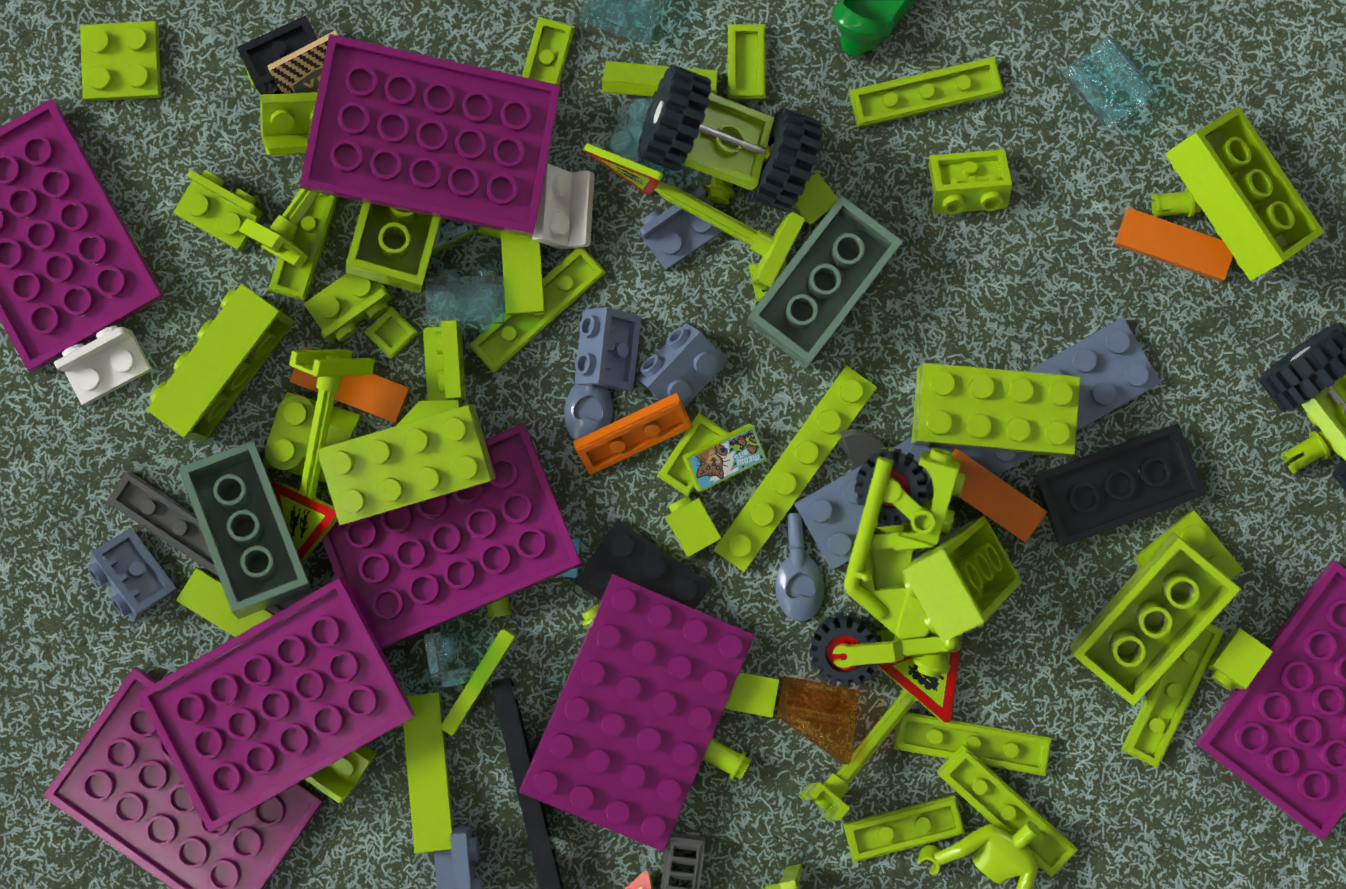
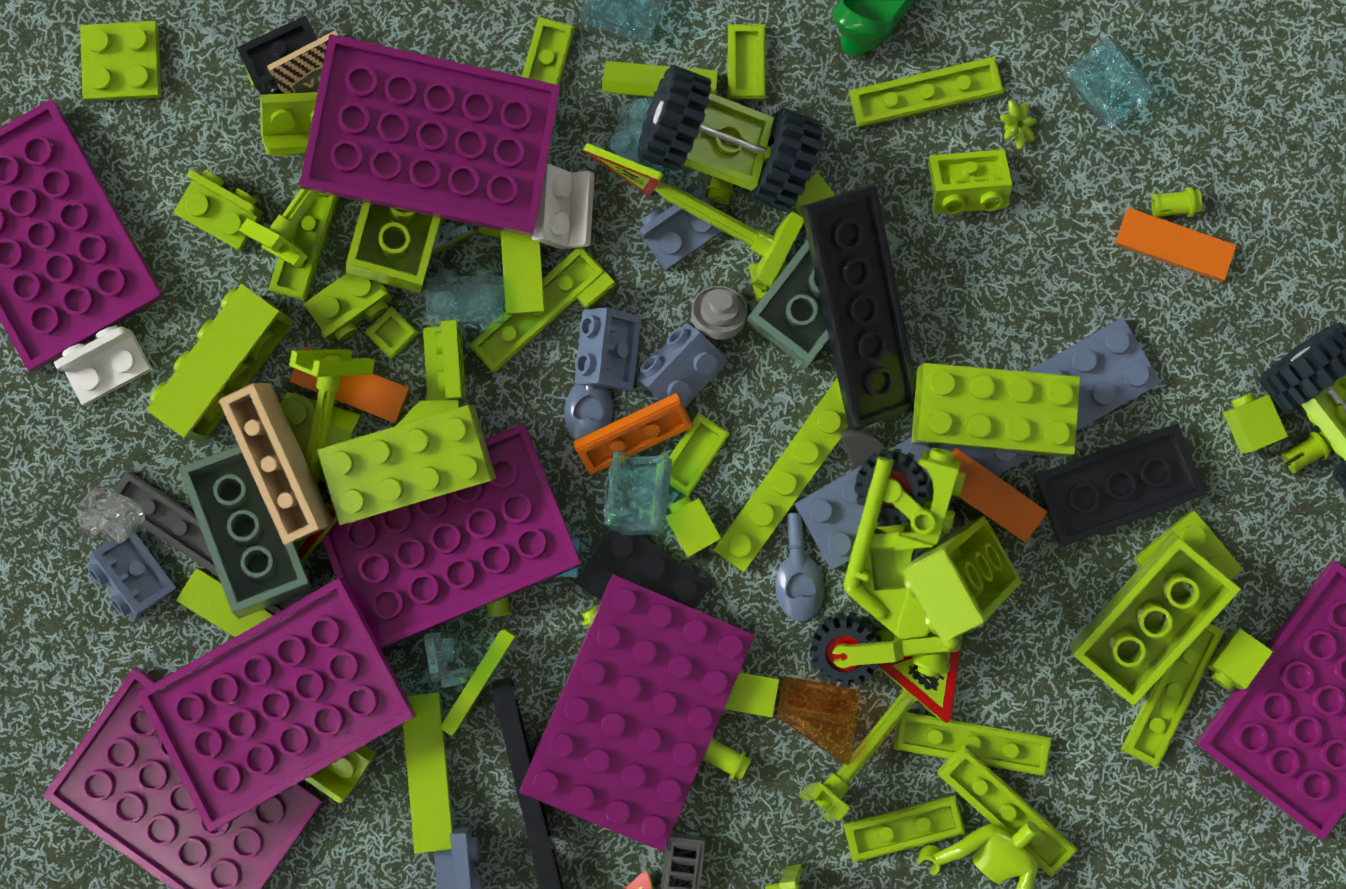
(114, 517): none -> clear leg
(276, 462): none -> tan brick
(596, 292): none -> lime tile
(637, 494): none -> clear light blue bracket
(719, 312): none -> light grey plate
(724, 457): tile -> none
(861, 305): none -> black tile
(1018, 124): none -> lime plant
(1244, 193): lime brick -> none
(1254, 422): none -> lime brick

